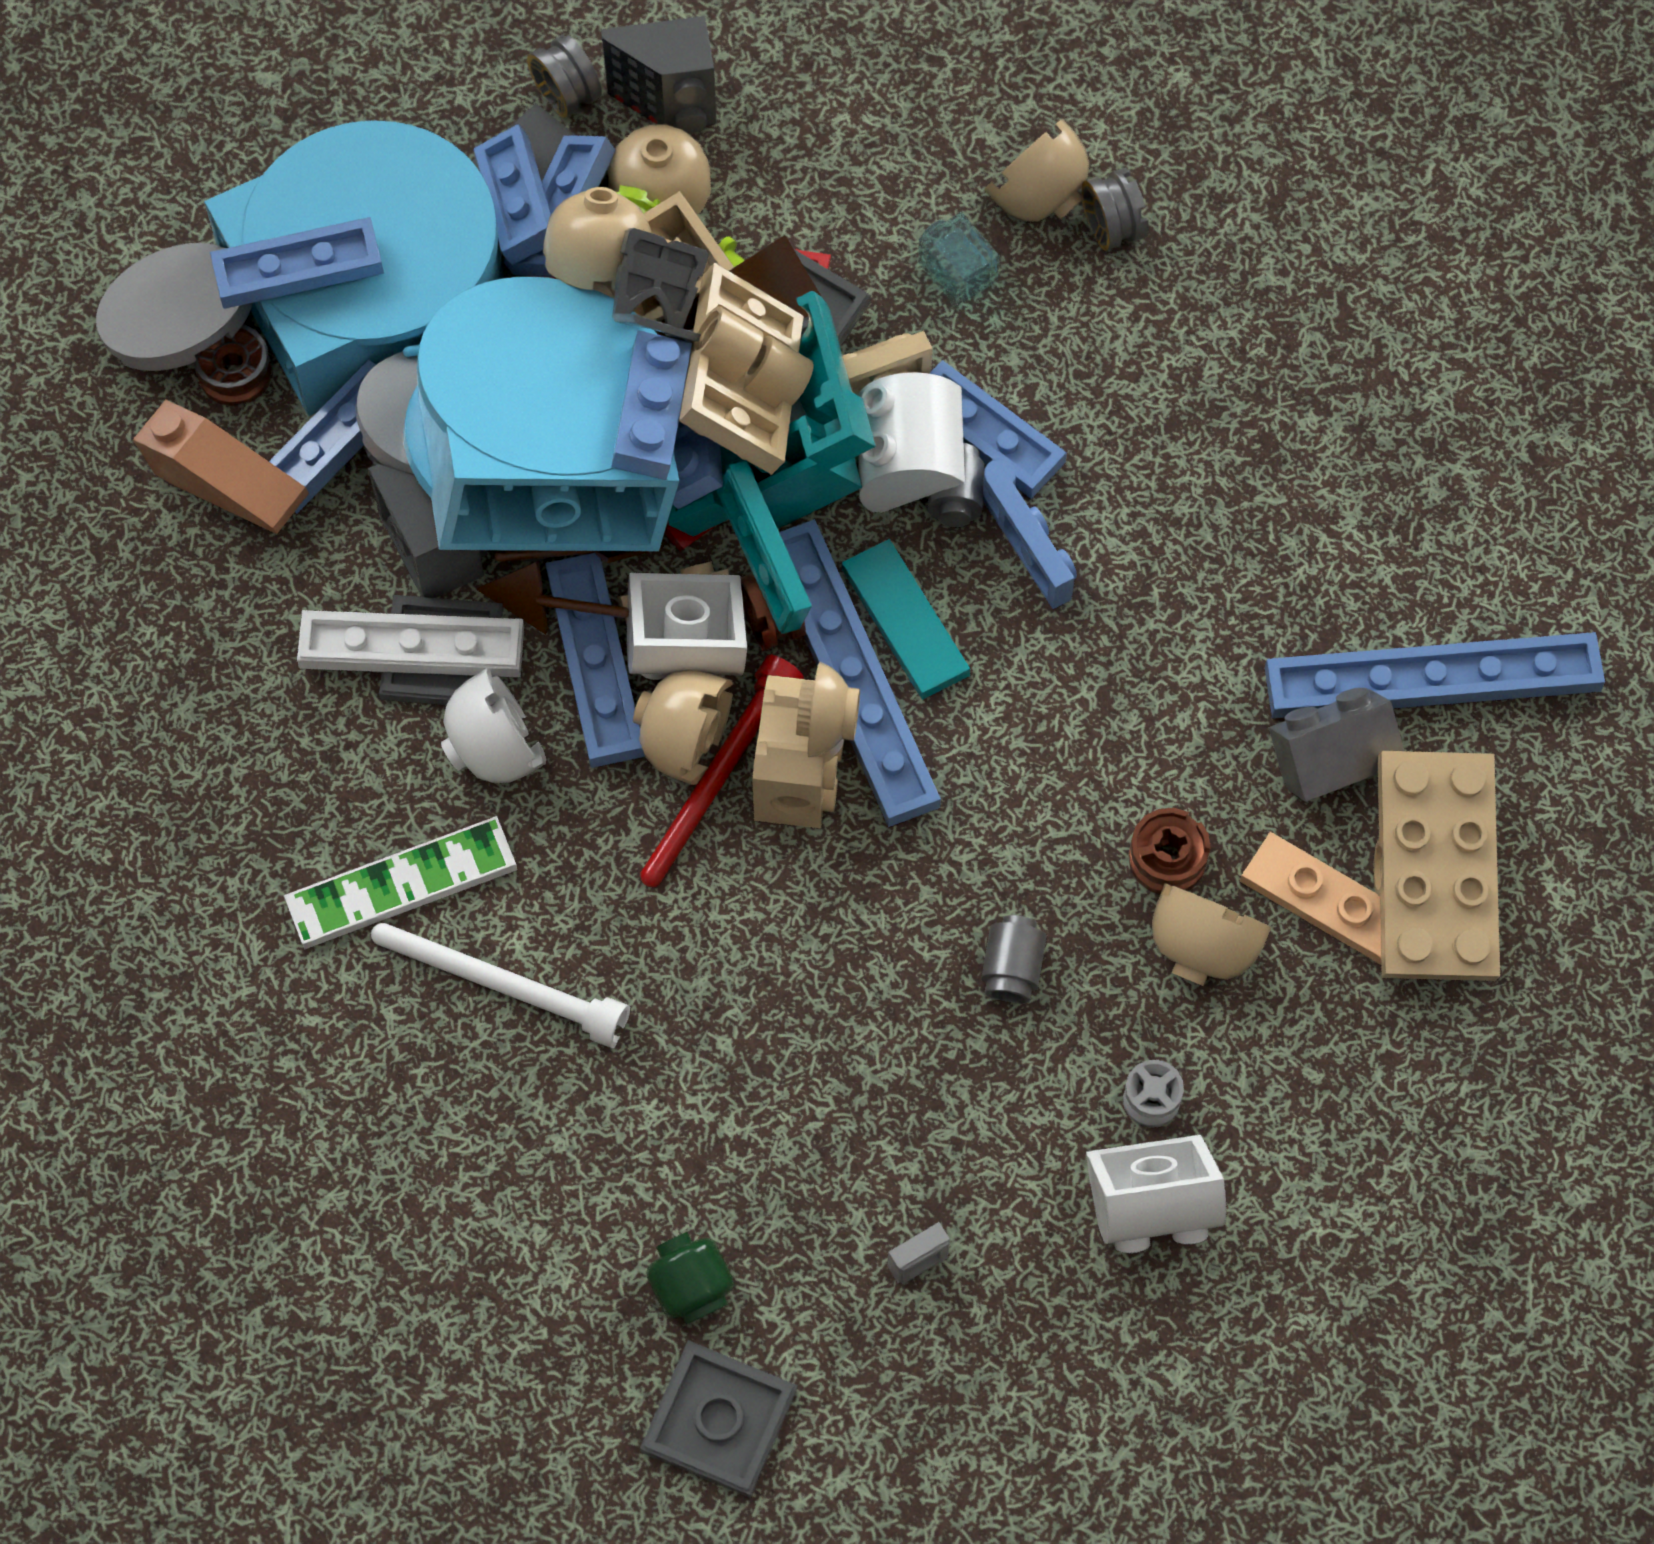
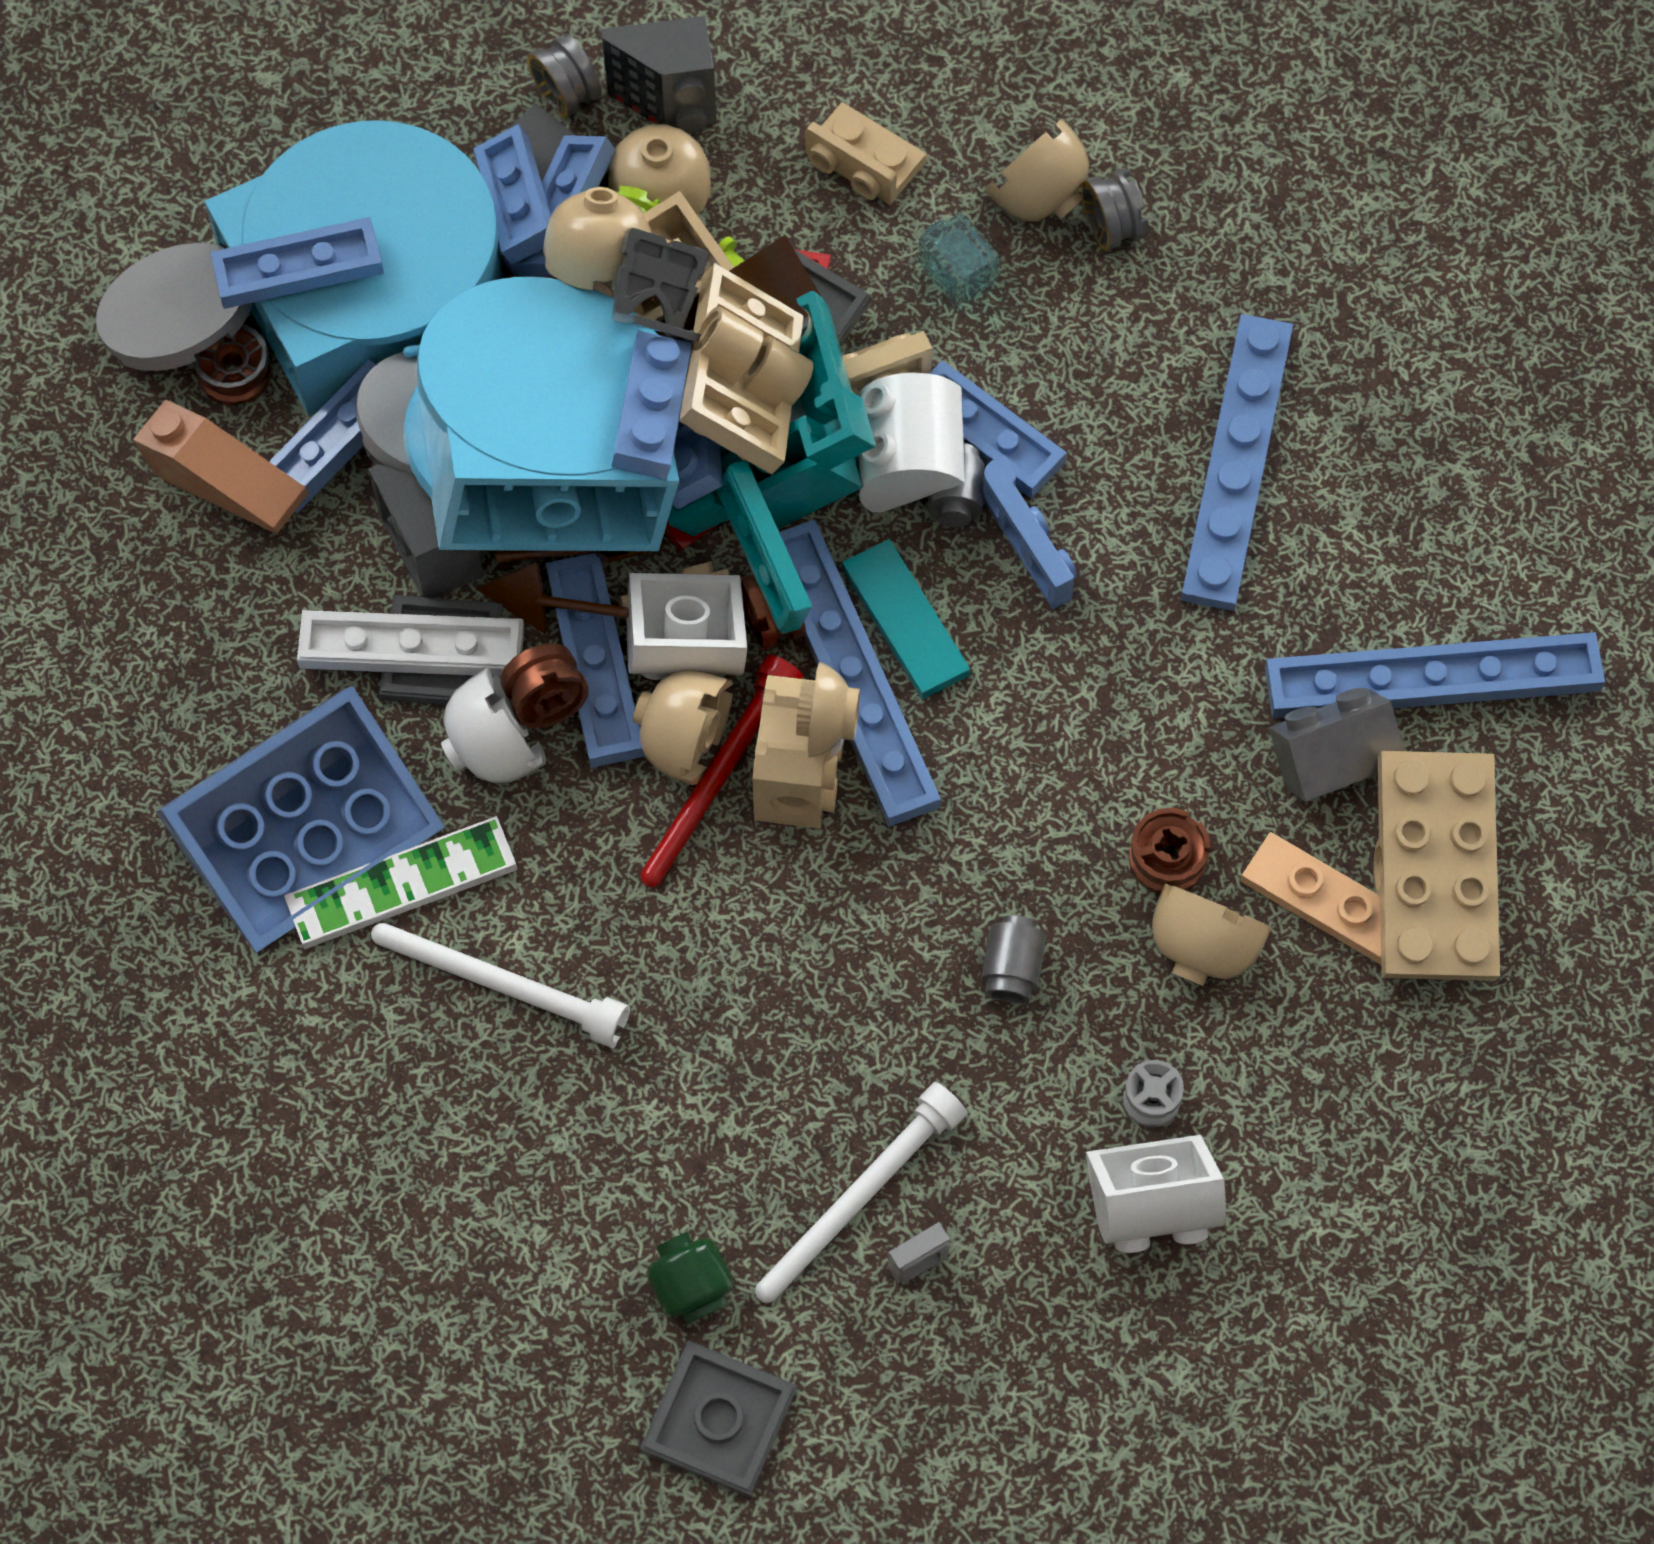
(299, 813): none -> medium blue slope
(544, 685): none -> copper wheel
(864, 153): none -> tan bracket
(936, 1112): none -> white piece
(1237, 463): none -> medium blue plate

